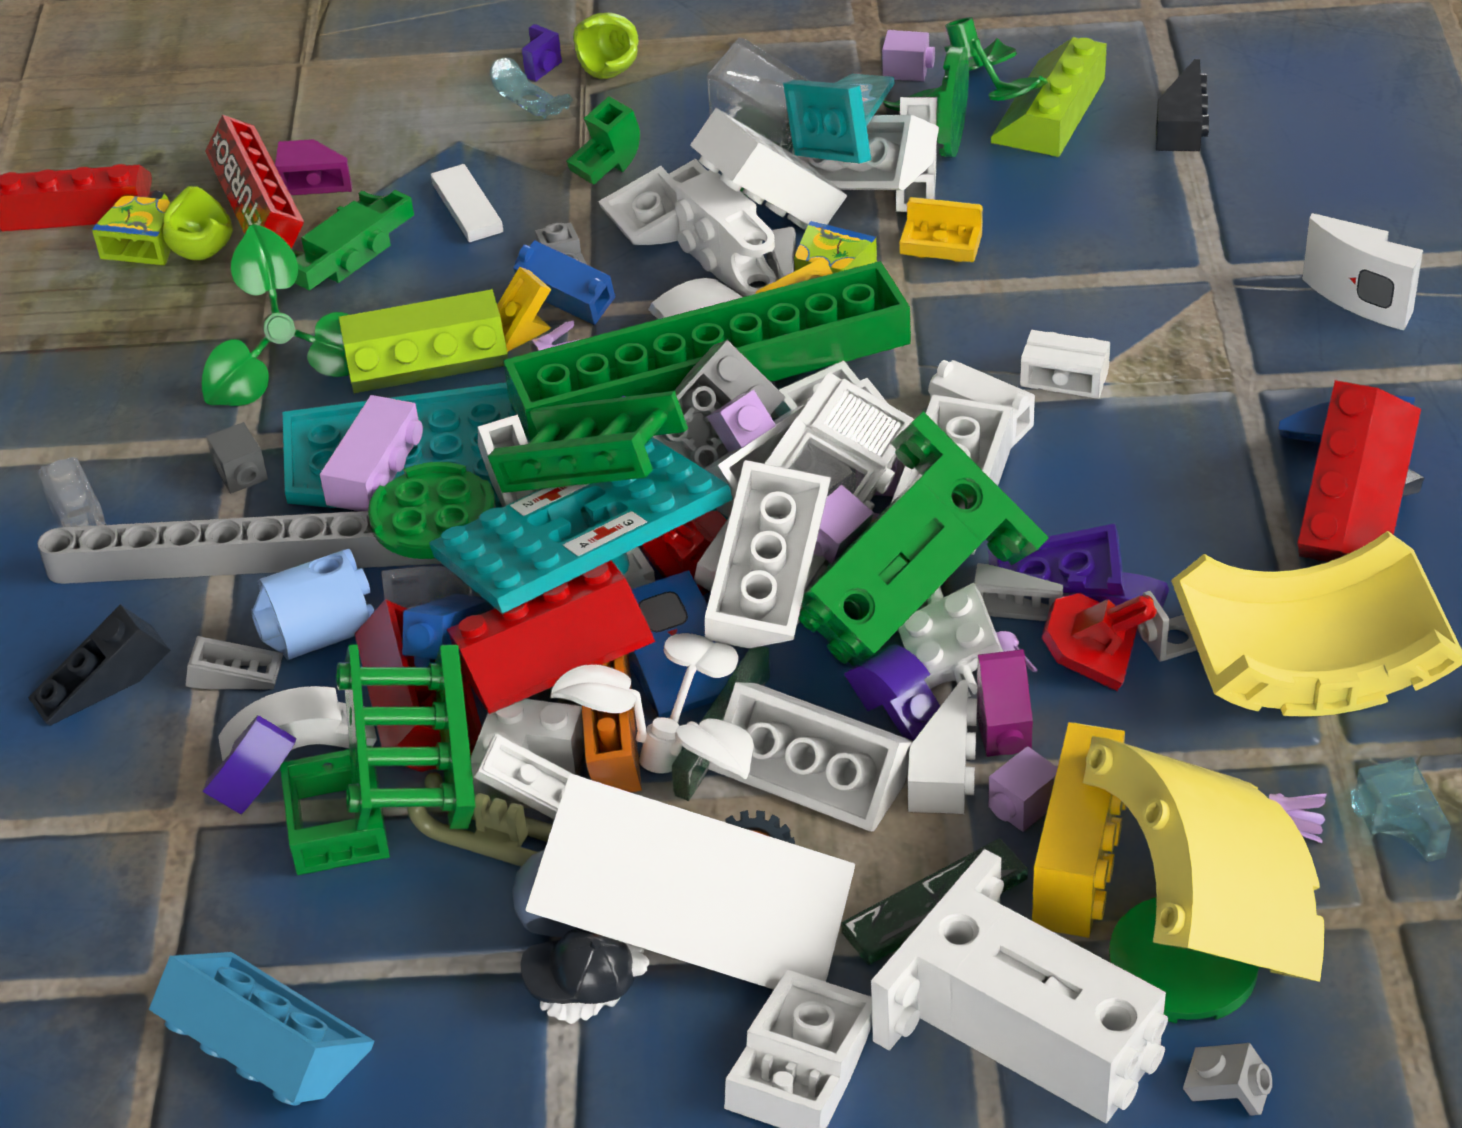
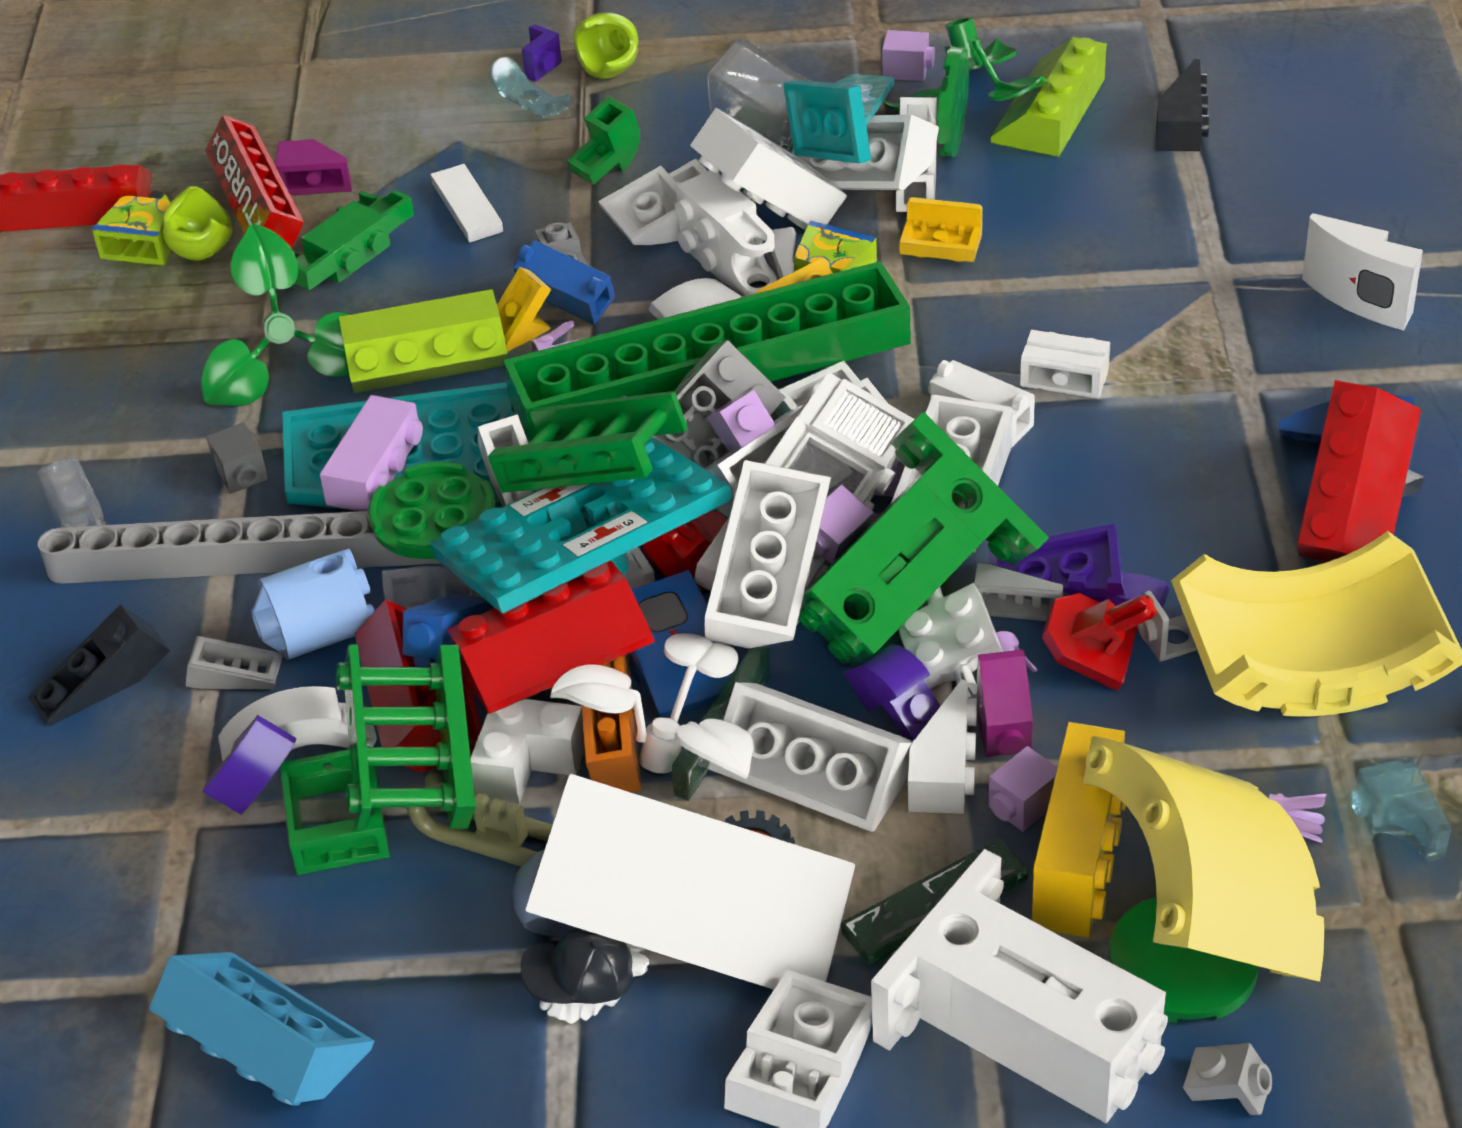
(523, 775): white tile -> none

